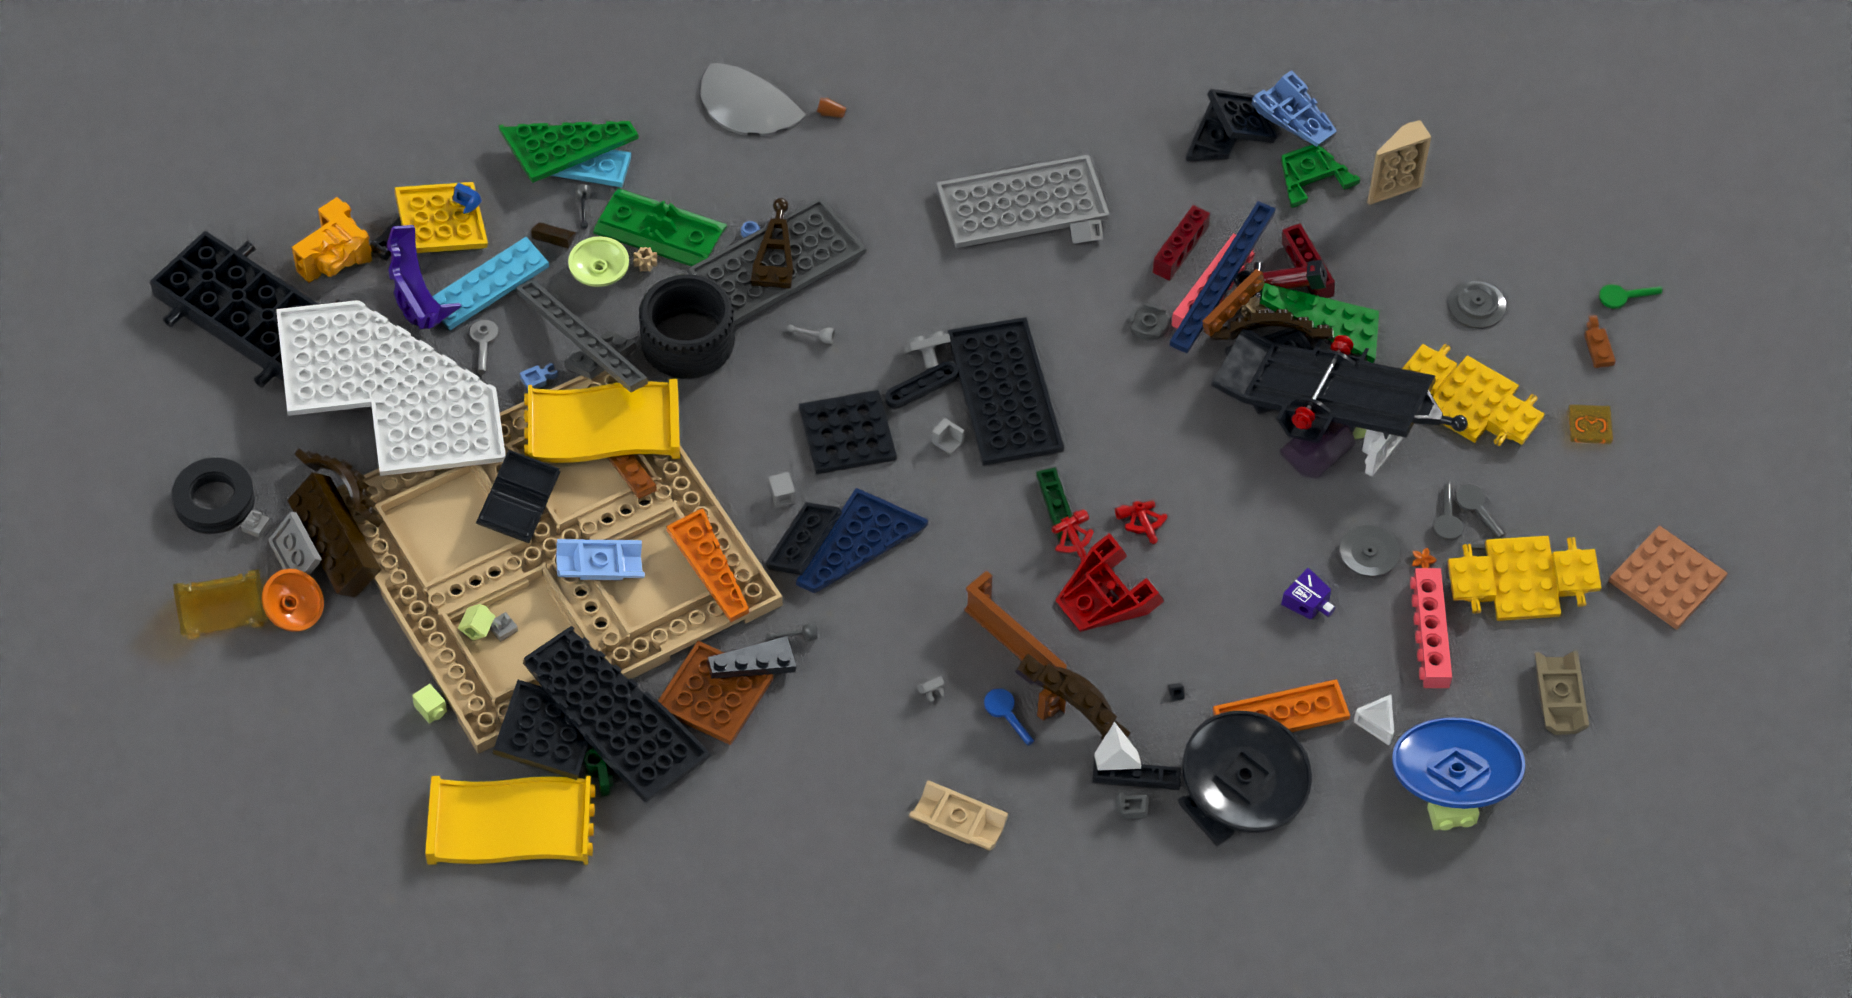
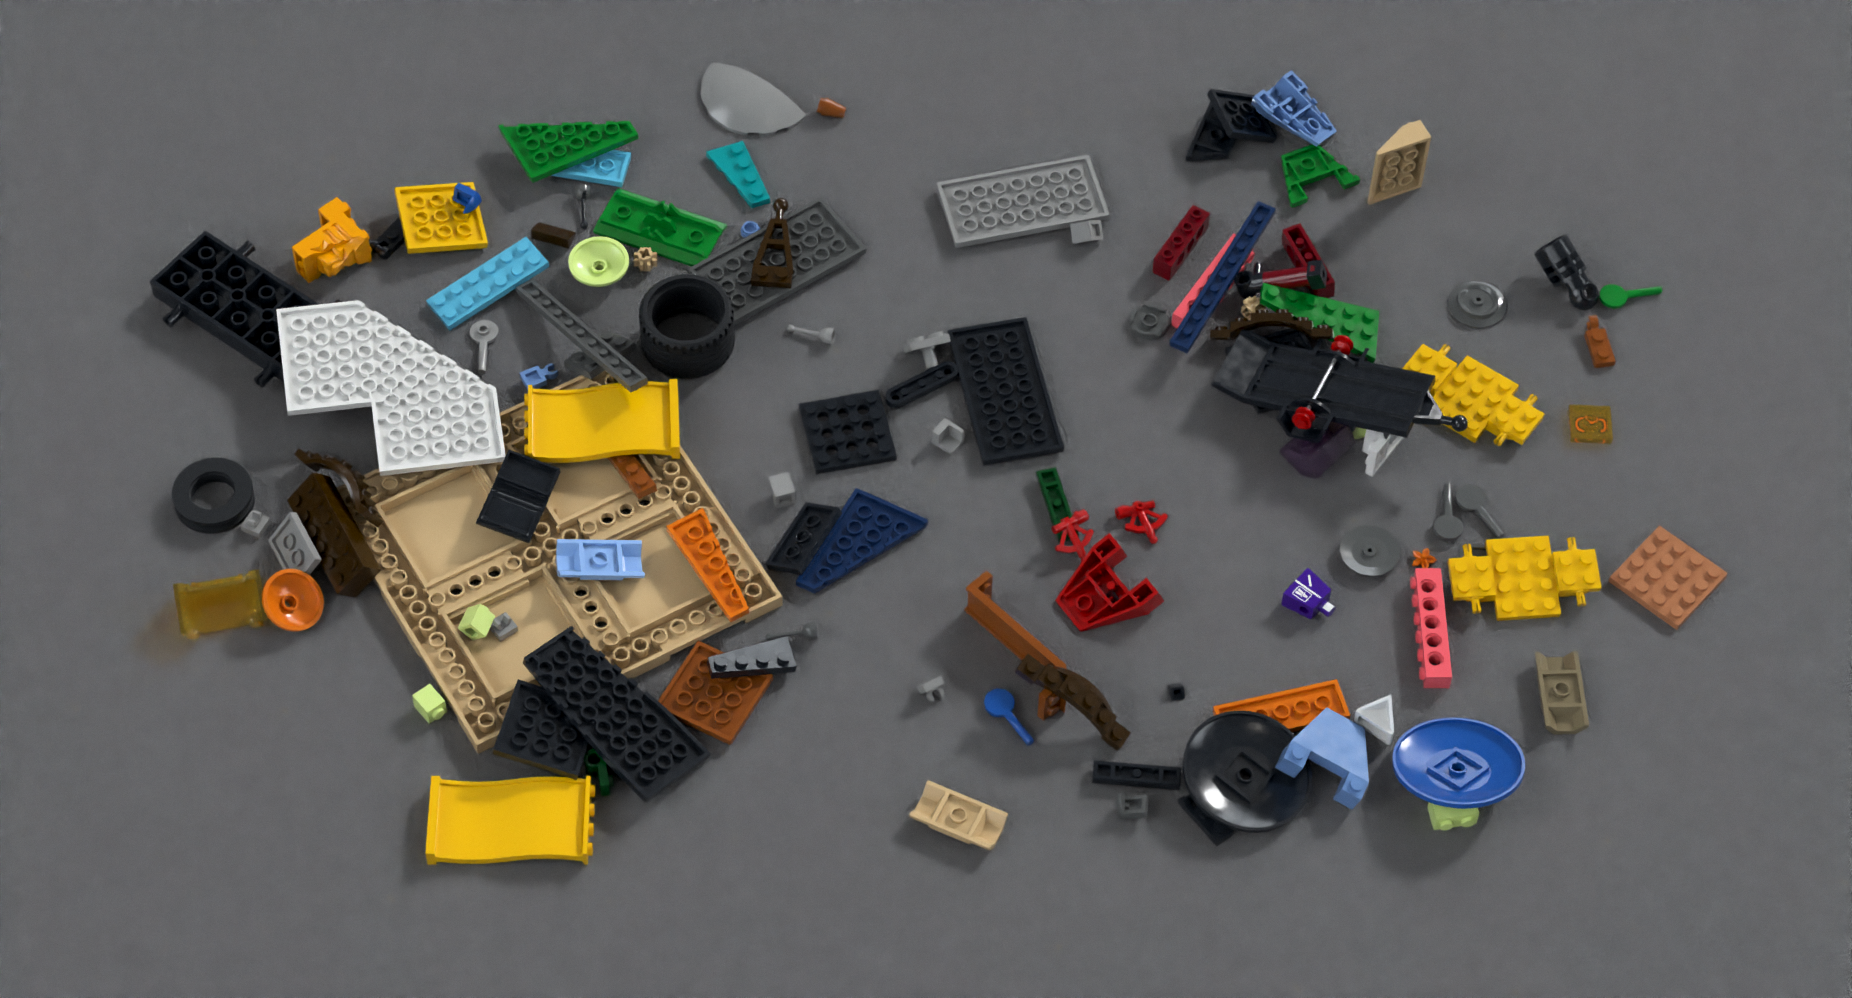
(410, 289): dark purple windscreen -> none
(741, 172): none -> teal wing
(1116, 752): white slope -> none
(1232, 303): dark orange plate -> none
(1336, 746): none -> medium blue wedge
(1565, 266): none -> black cylinder

